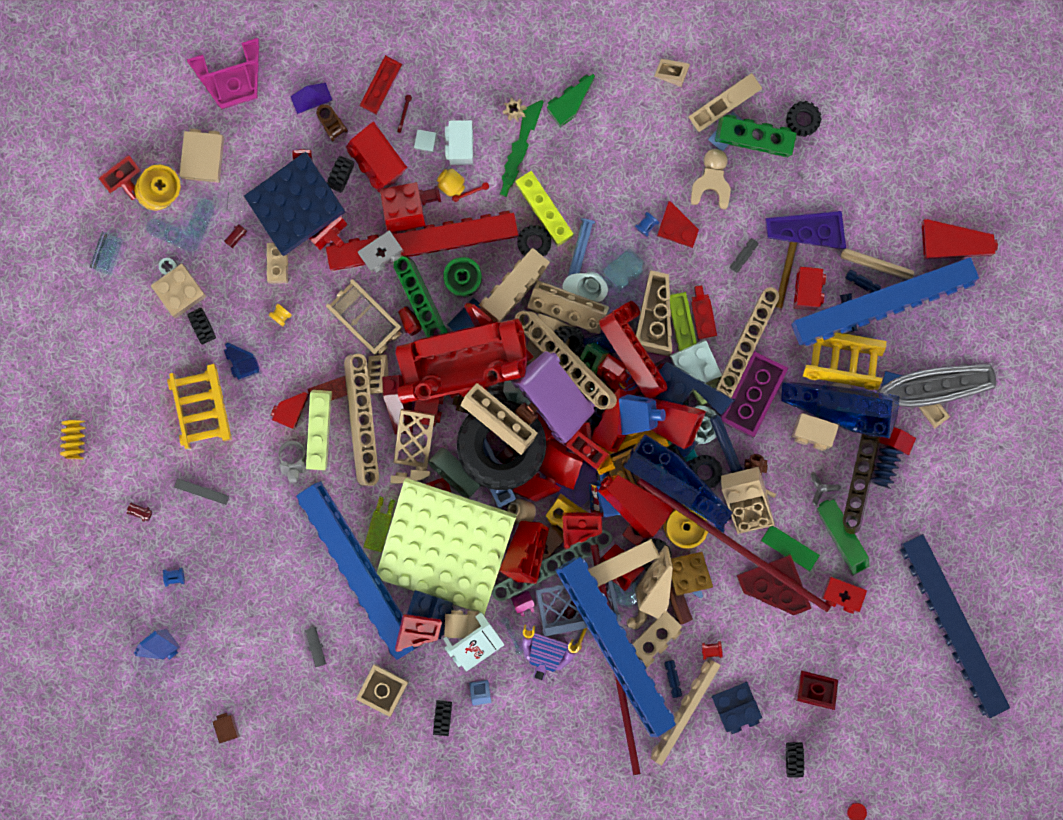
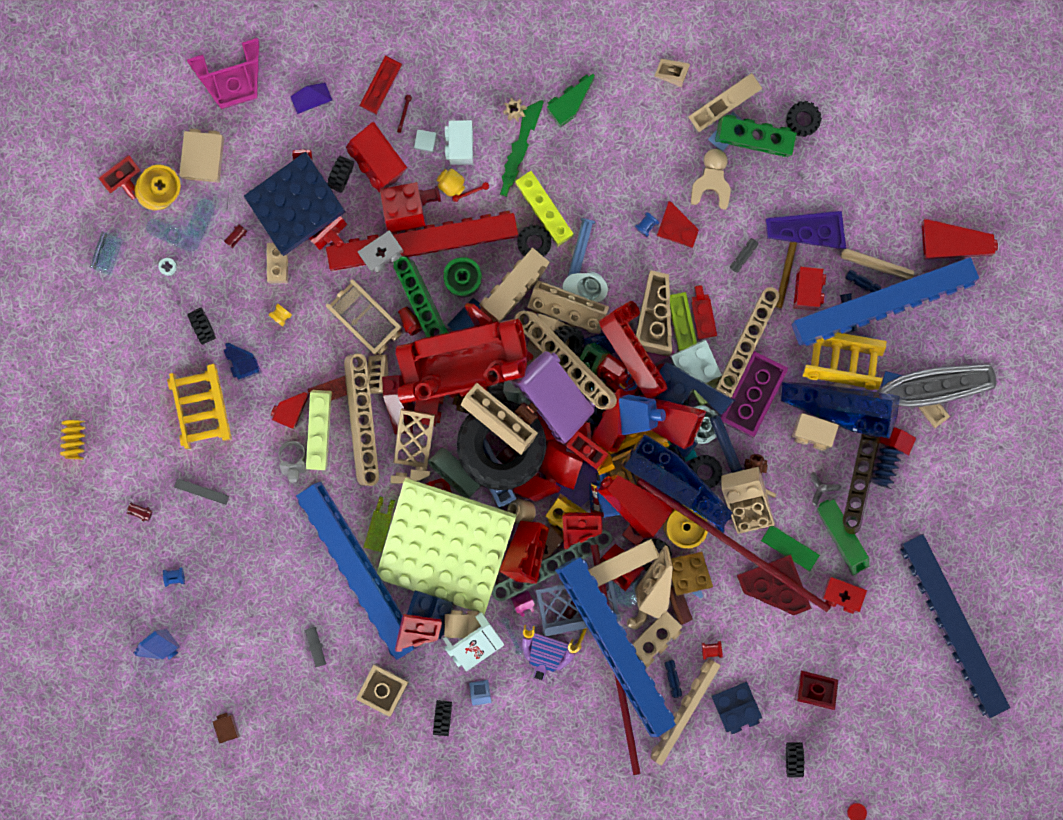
(178, 291): tan brick -> none
(332, 125): reddish brown piece -> none
(622, 269): clear light blue slope -> none

